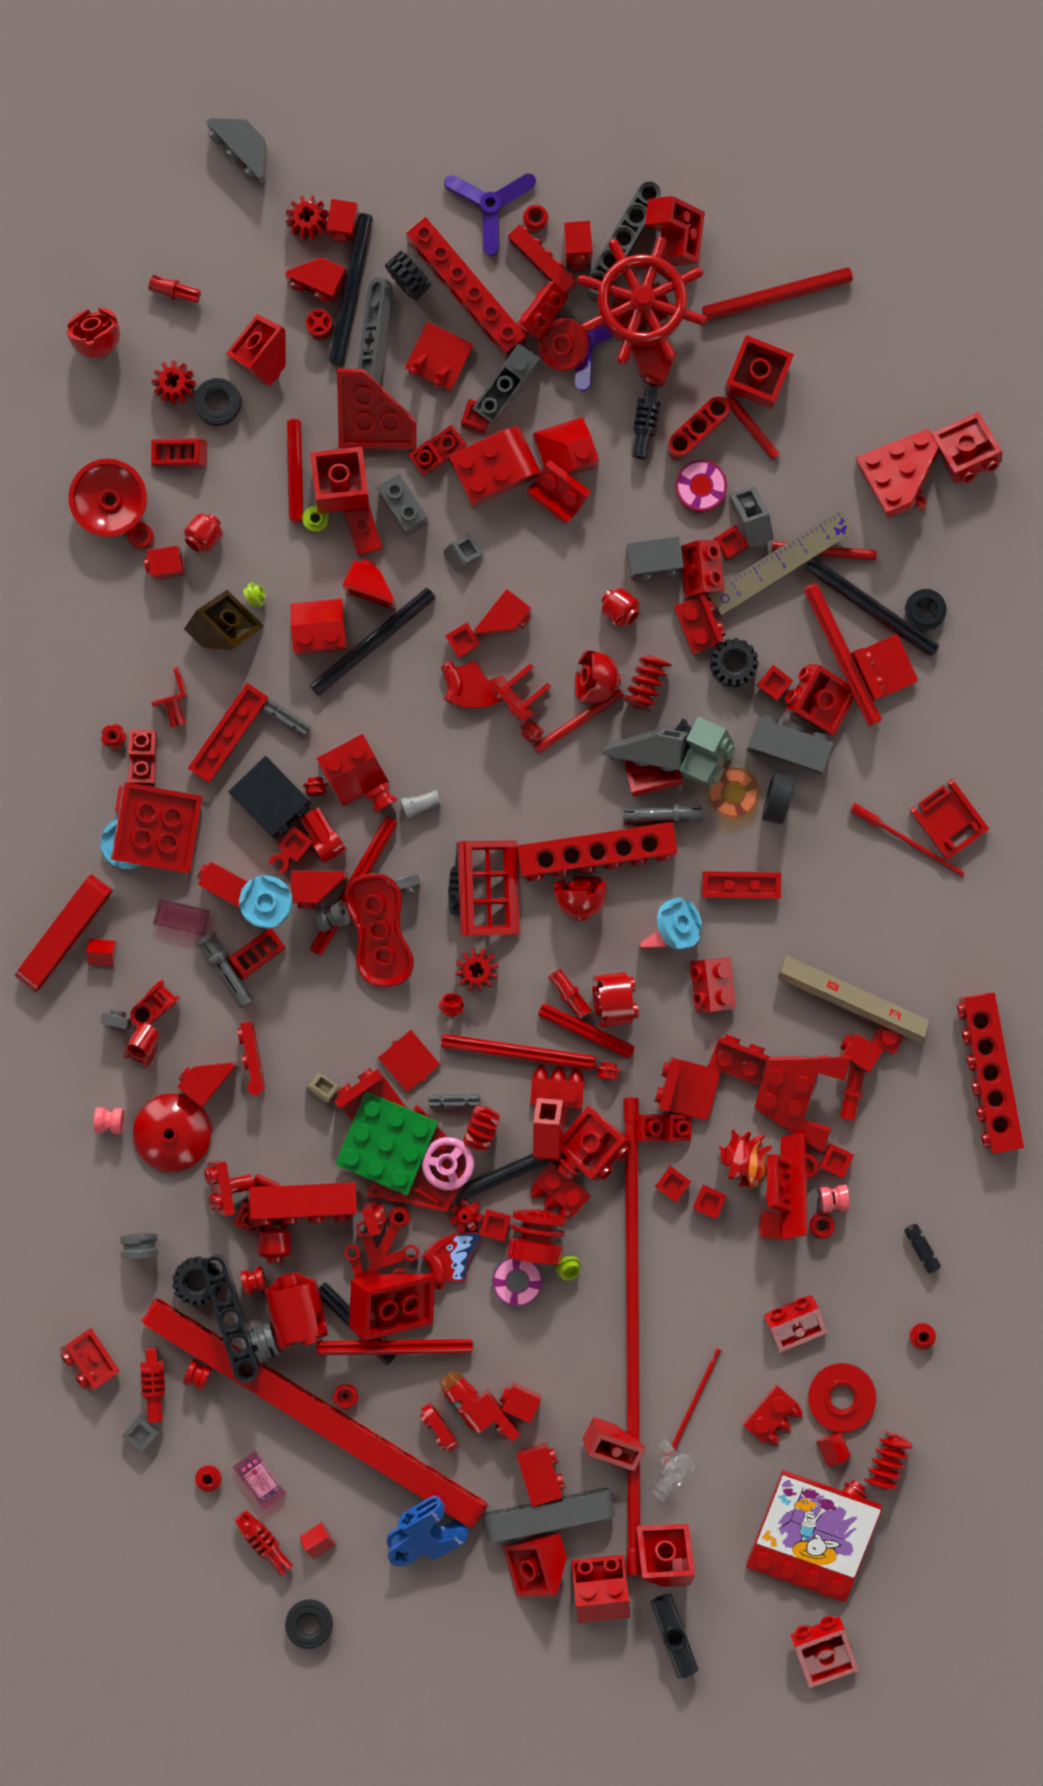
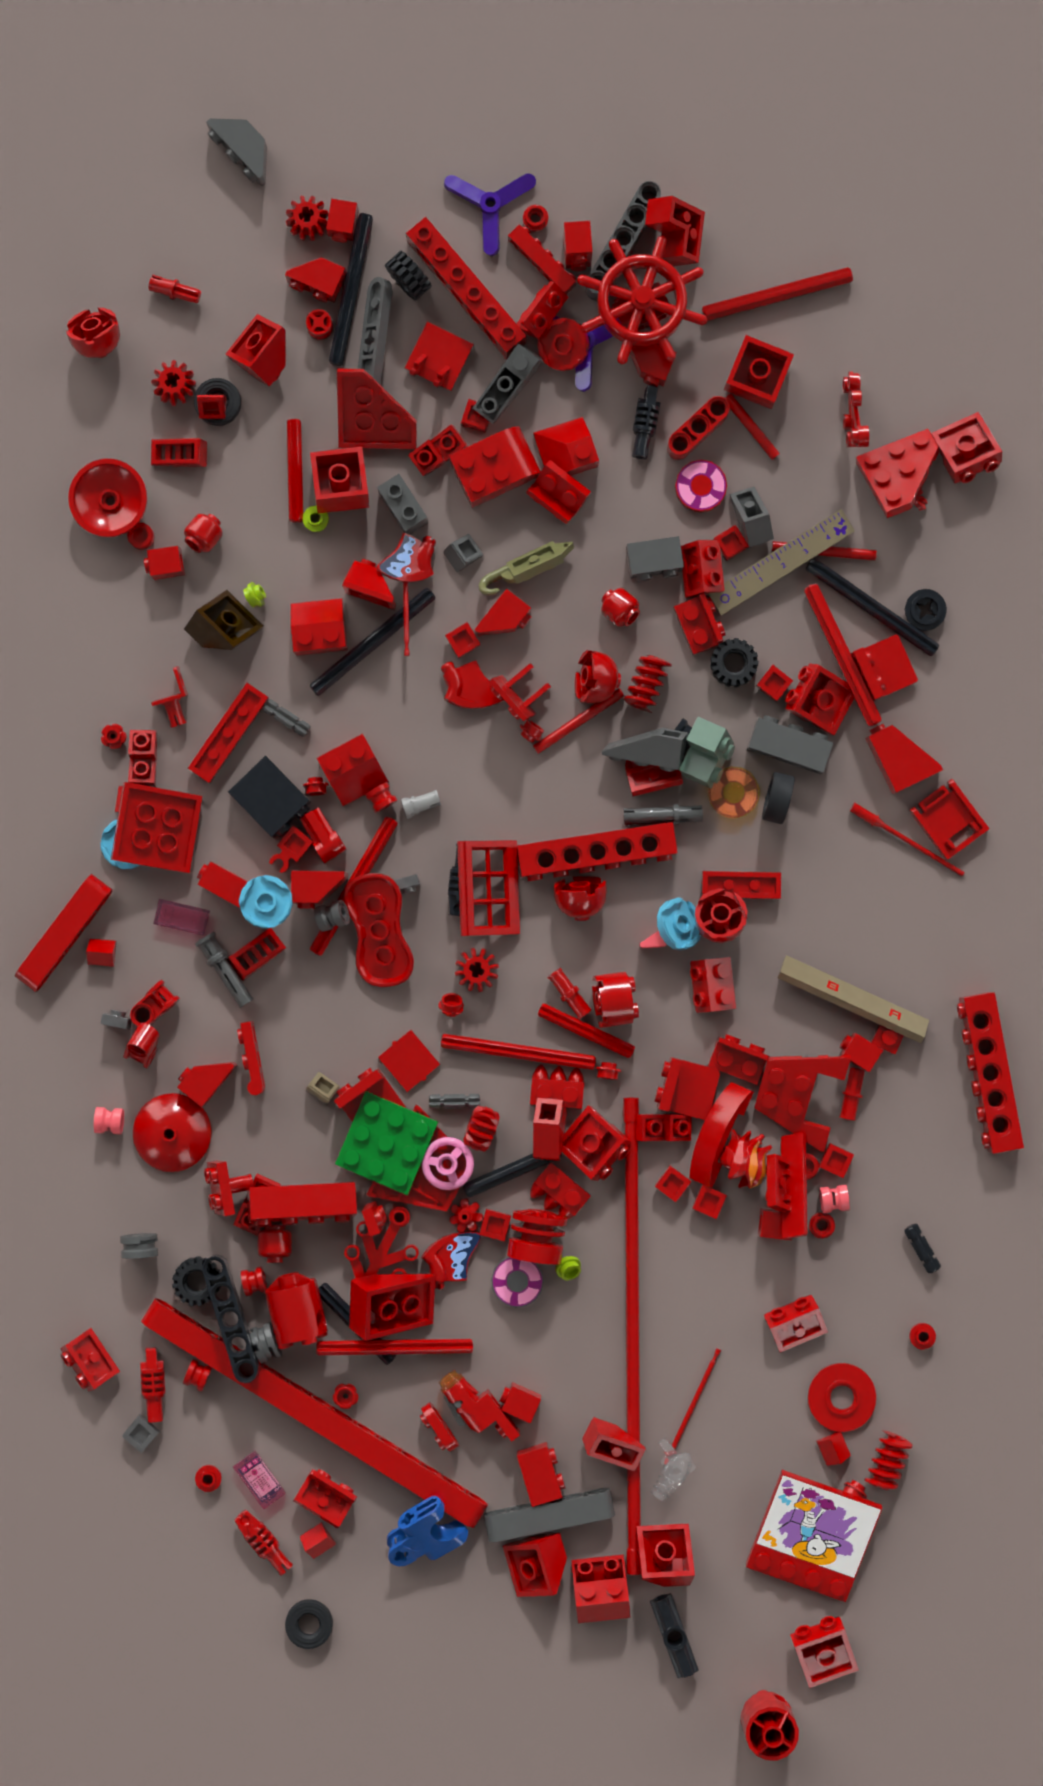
(211, 406): none -> red slope
(325, 1497): none -> red bracket
(363, 530): red plate -> none
(406, 618): none -> red piece
(409, 560): none -> red arm
(527, 565): none -> olive plate
(567, 1168): red plate -> none
(715, 1133): none -> red slope
(720, 915): none -> red cylinder
(769, 1726): none -> red cylinder
(772, 1415): red plate -> none
(859, 434): none -> red plant
(900, 758): none -> red slope

